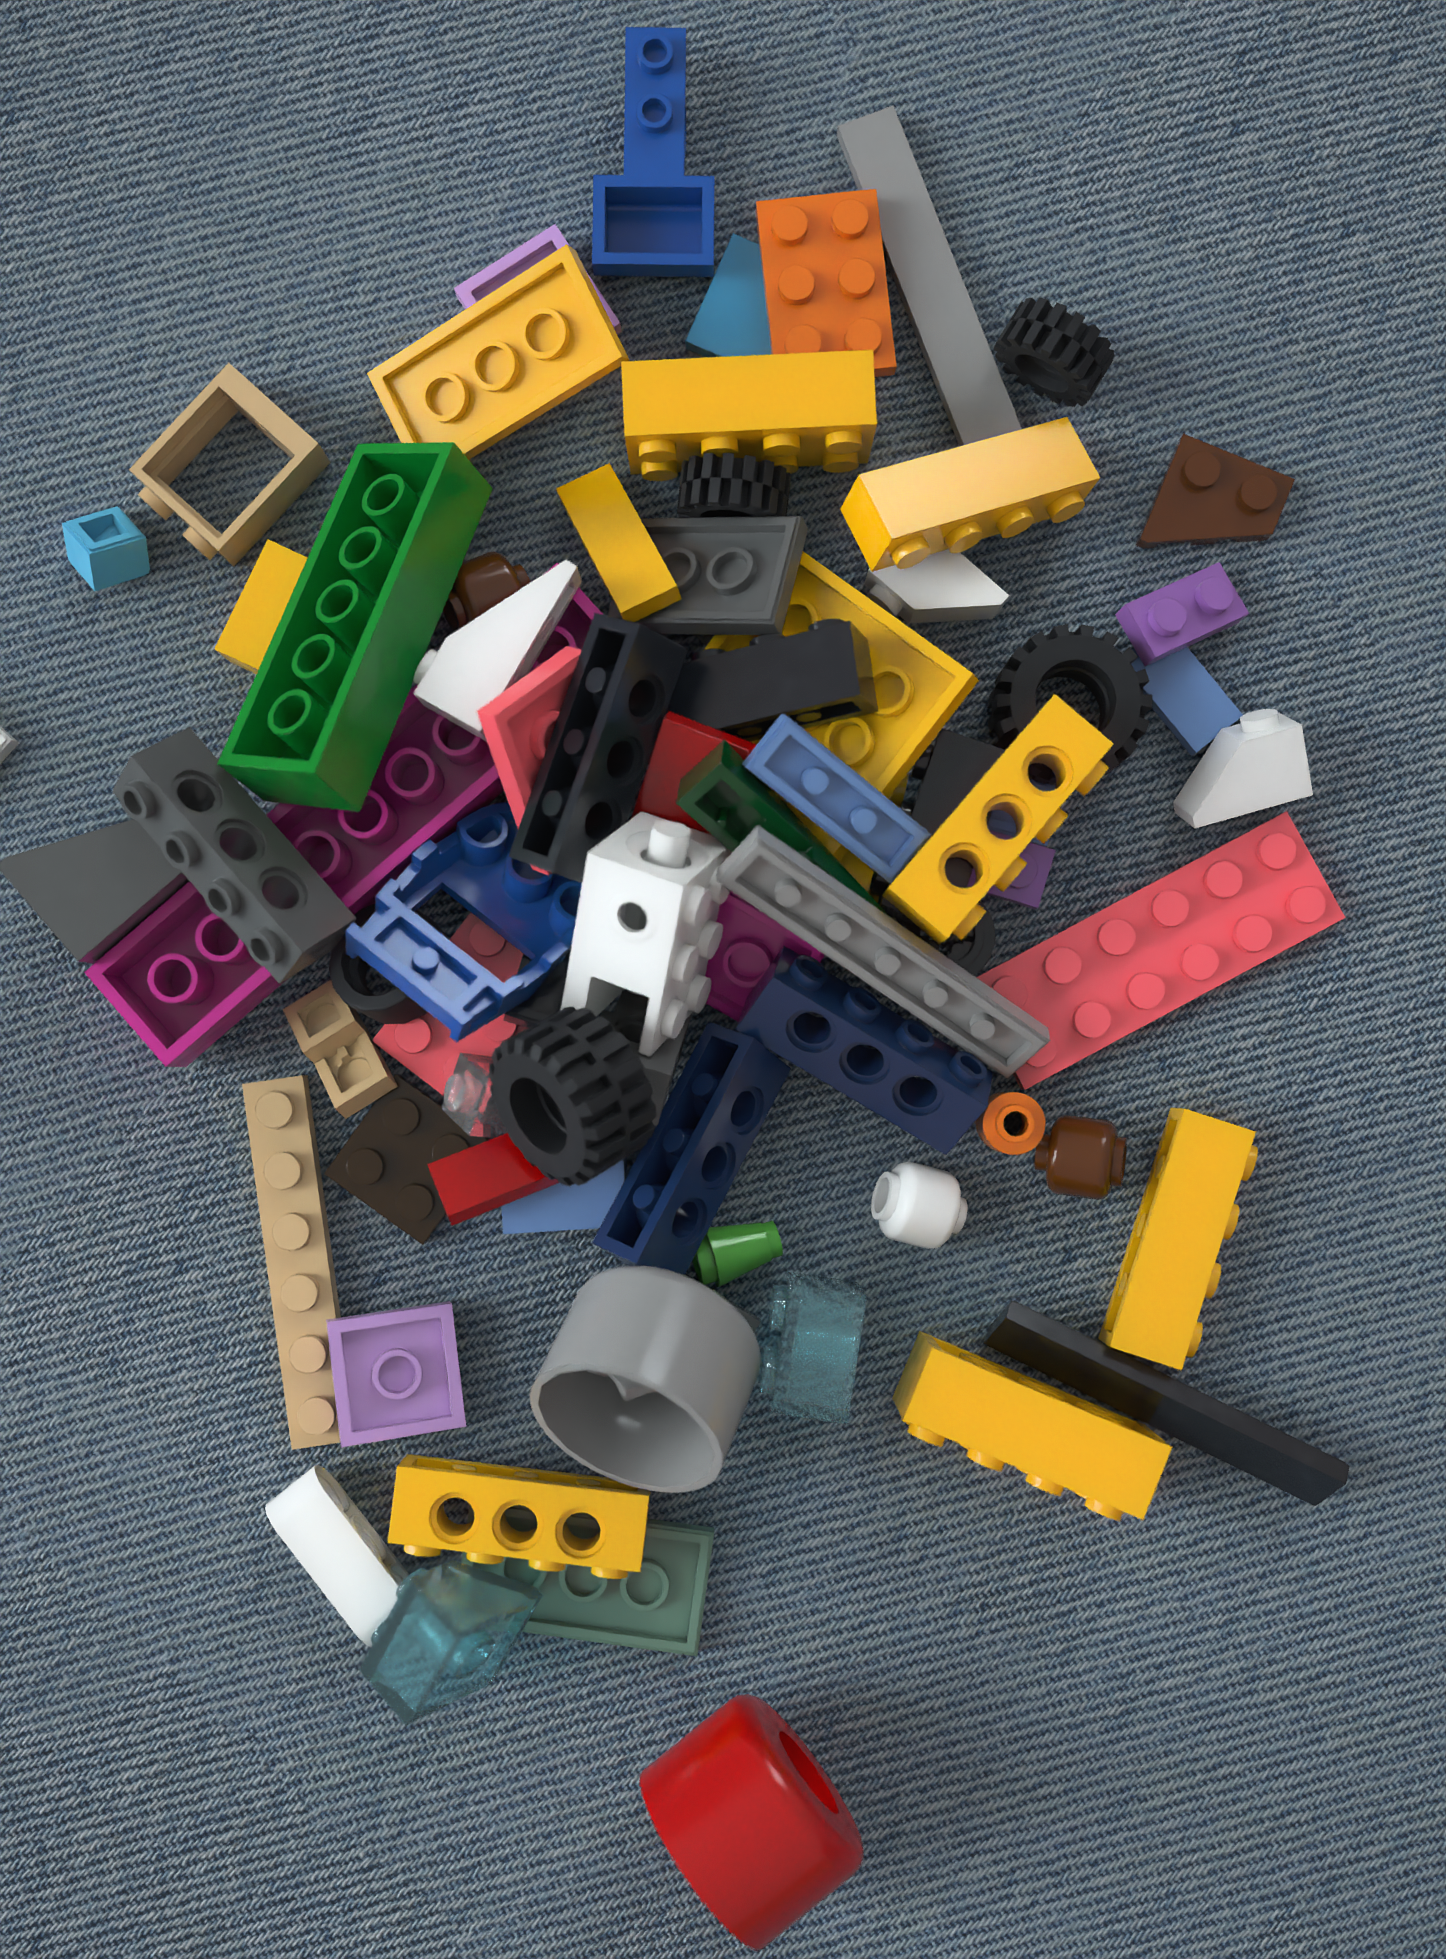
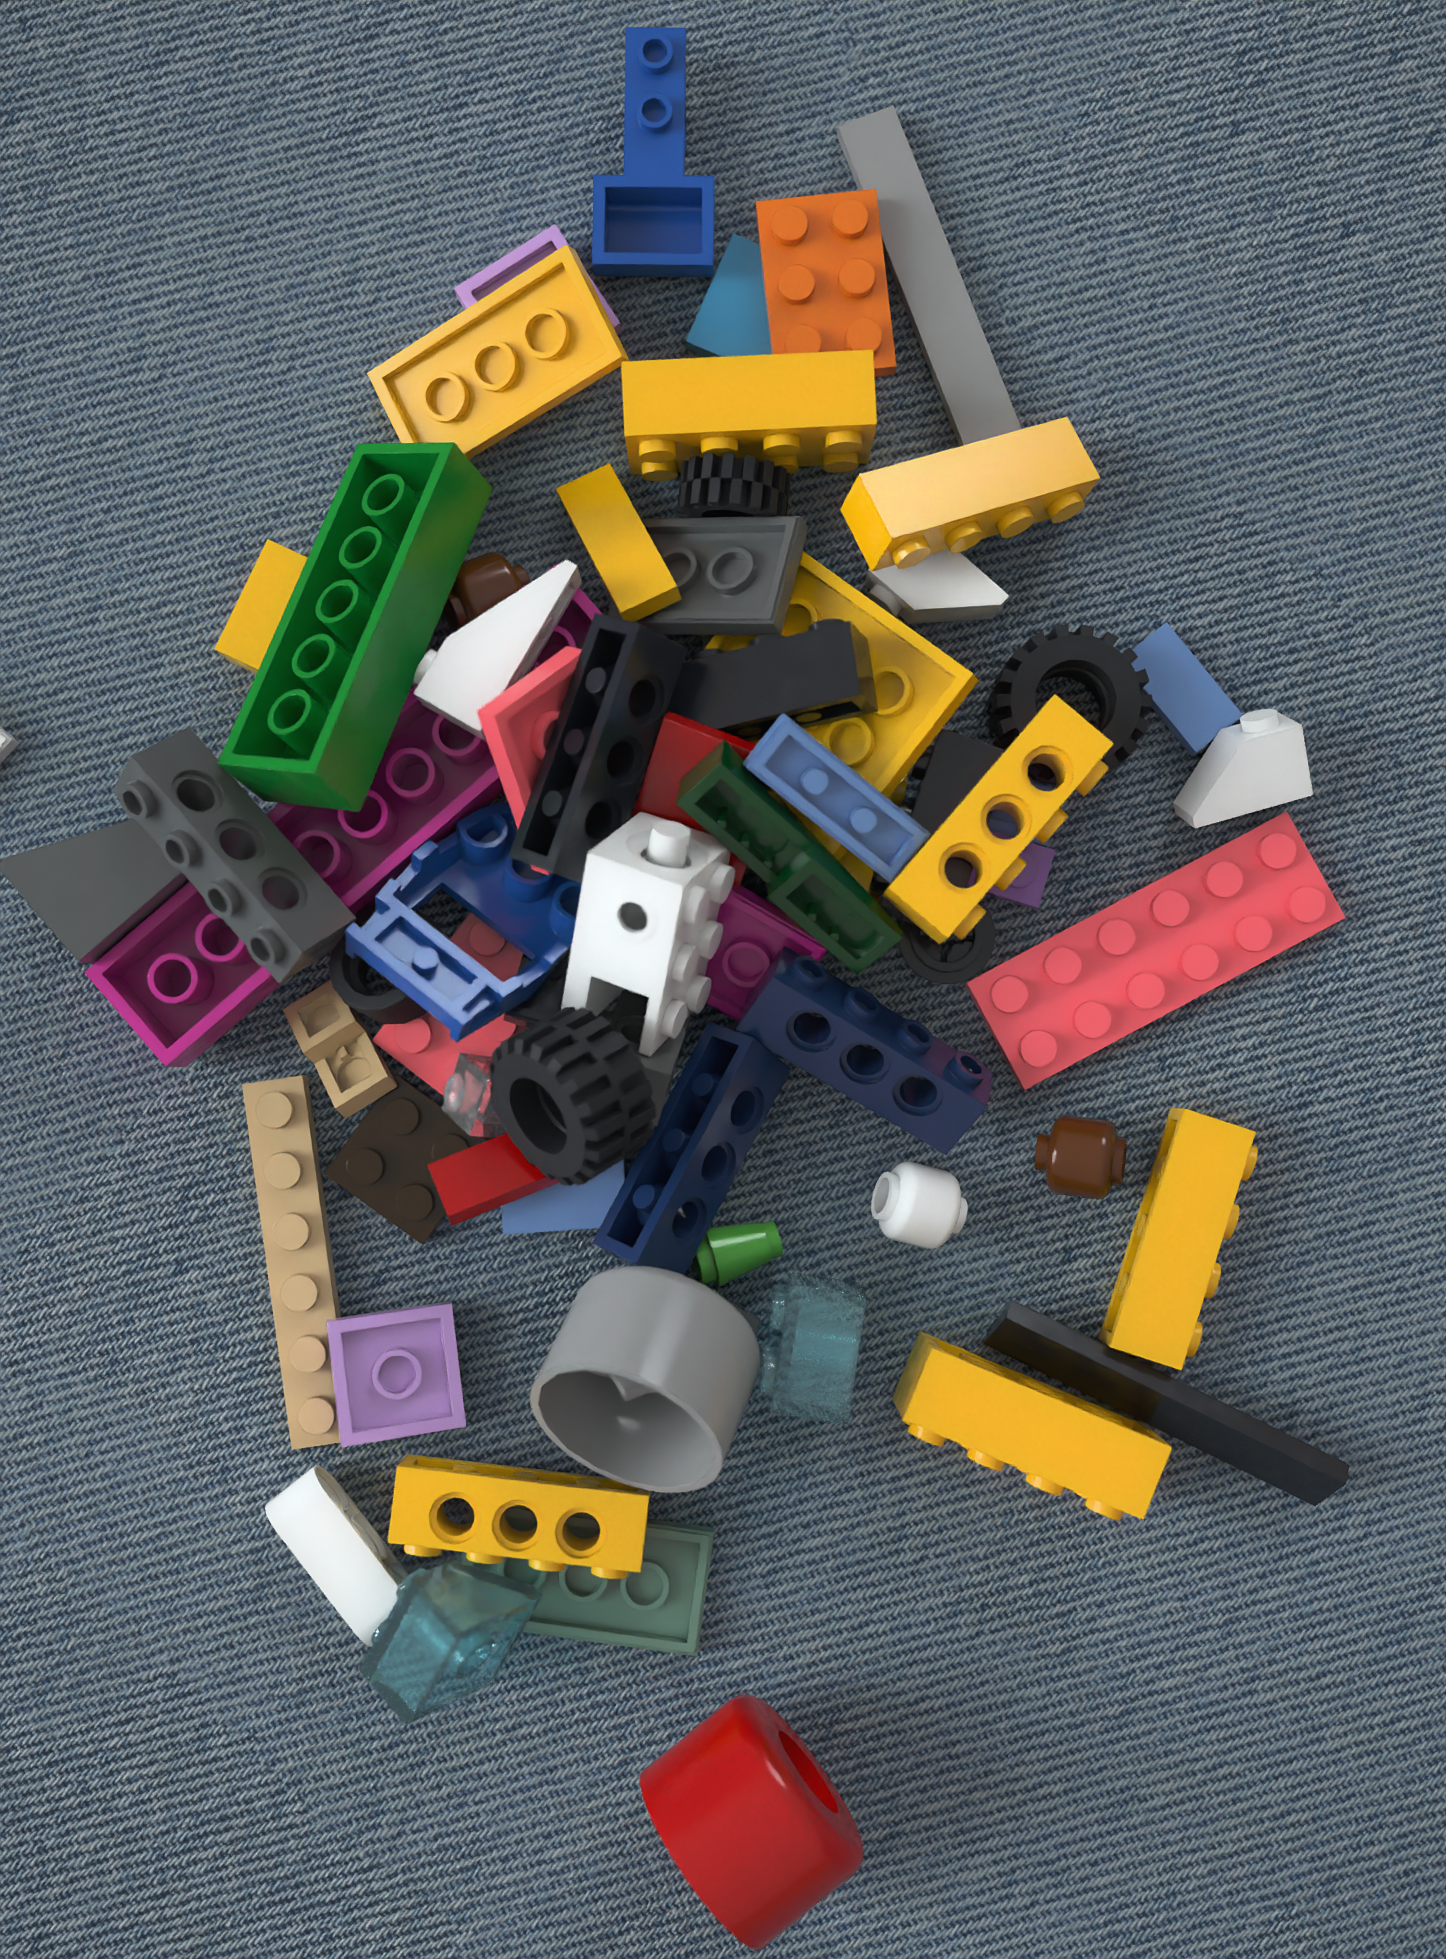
(106, 548): medium azure slope -> none
(194, 430): tan window -> none
(881, 952): light grey tile -> none
(991, 1127): orange brick -> none
(1054, 352): black tyre -> none
(1181, 614): medium lavender plate -> none
(1214, 498): reddish brown wing -> none

